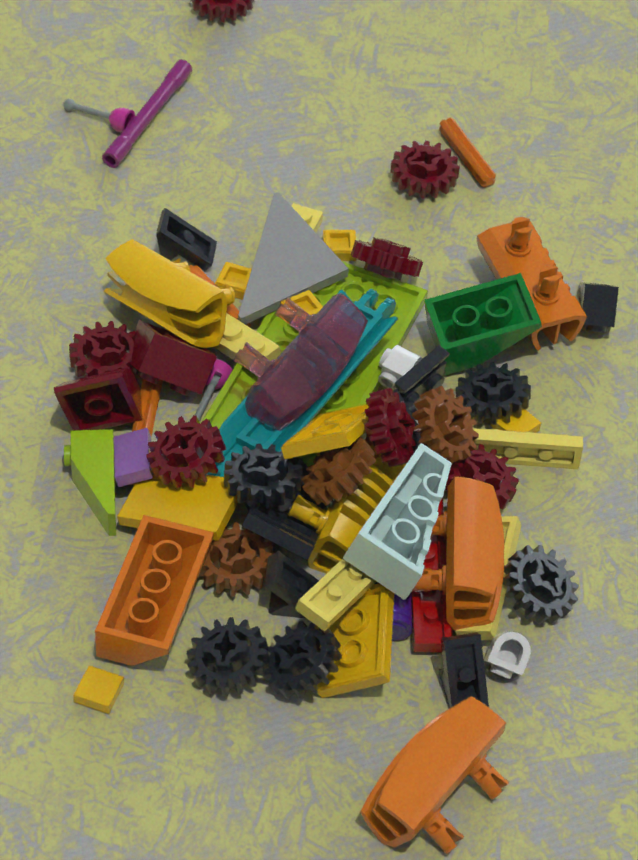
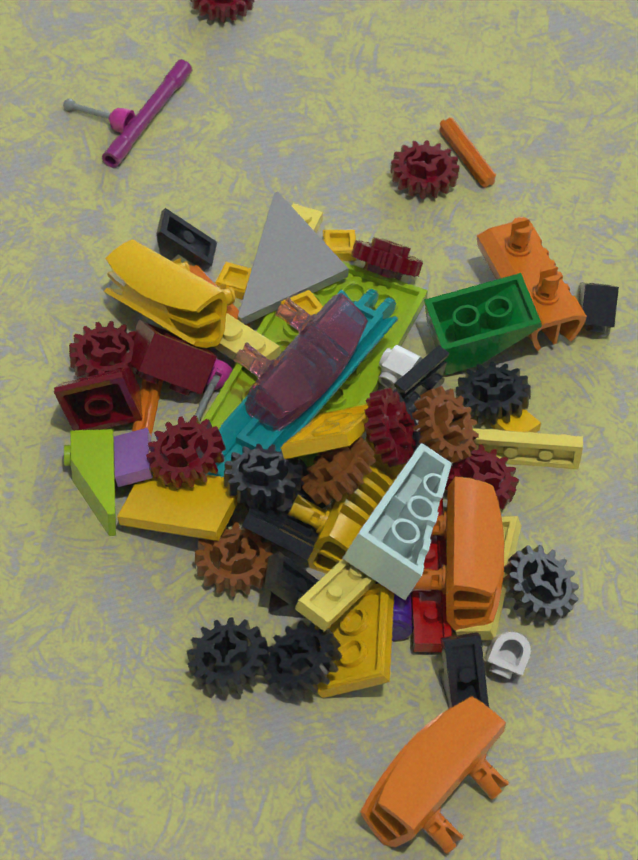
(98, 689): yellow tile -> none
(151, 591): orange slope -> none

